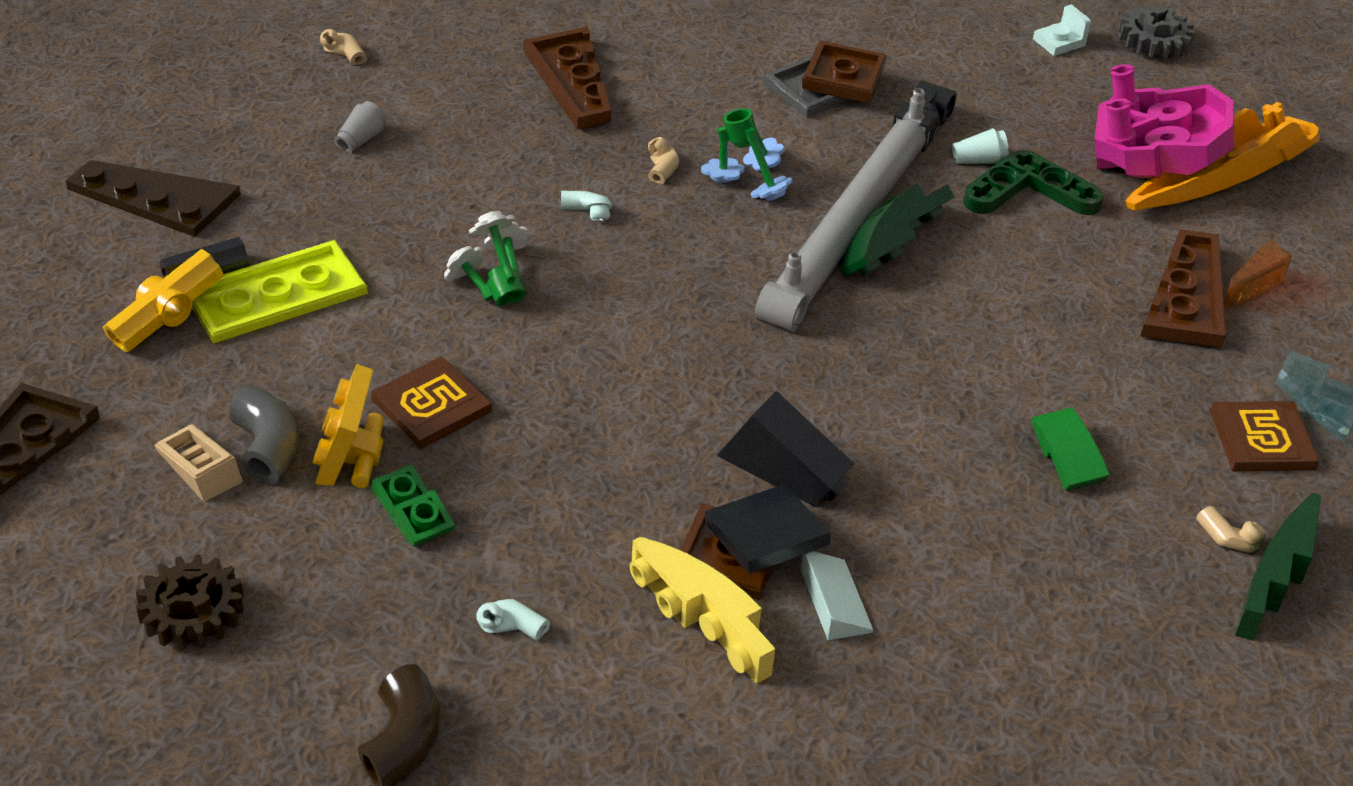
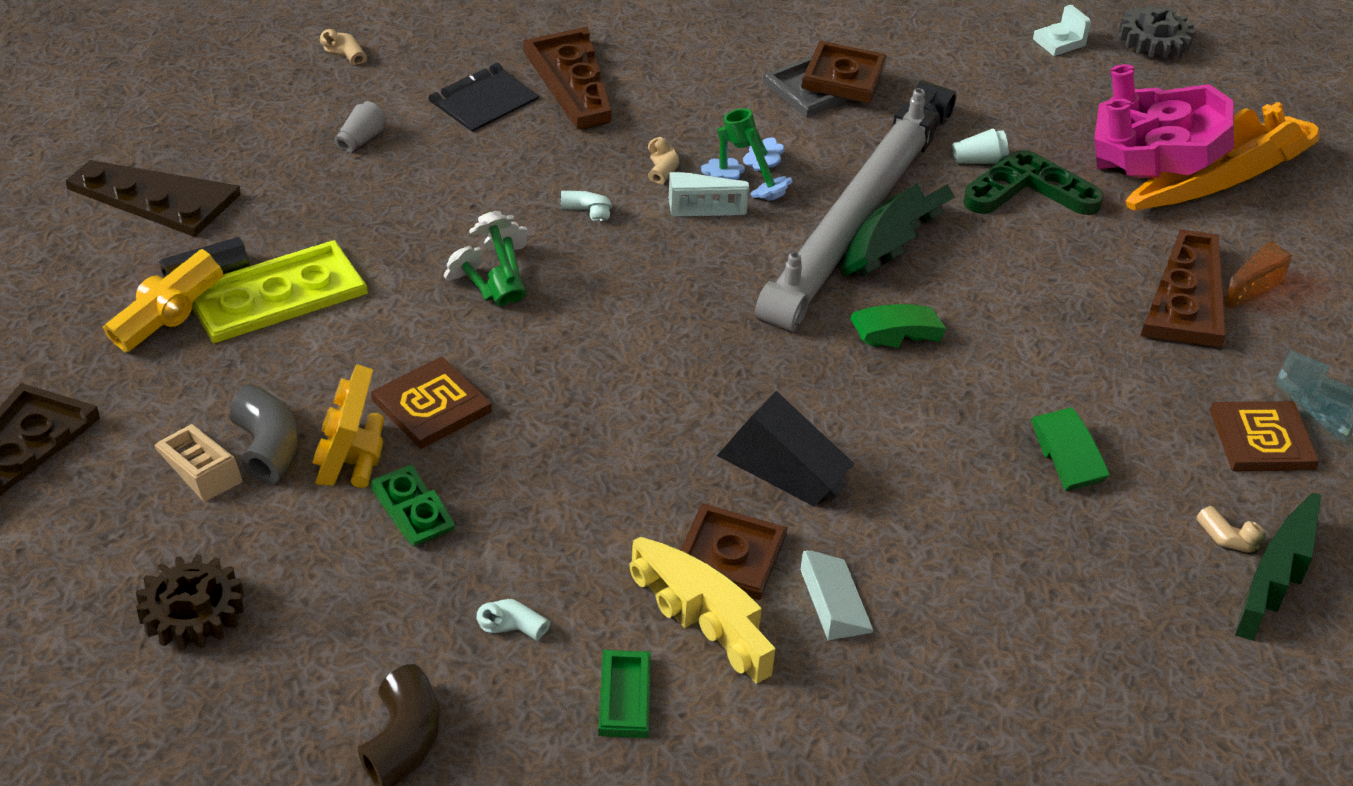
(483, 97): none -> black piece
(625, 694): none -> green tile
(695, 184): none -> light aqua slope
(767, 528): black tile -> none
(893, 322): none -> green slope

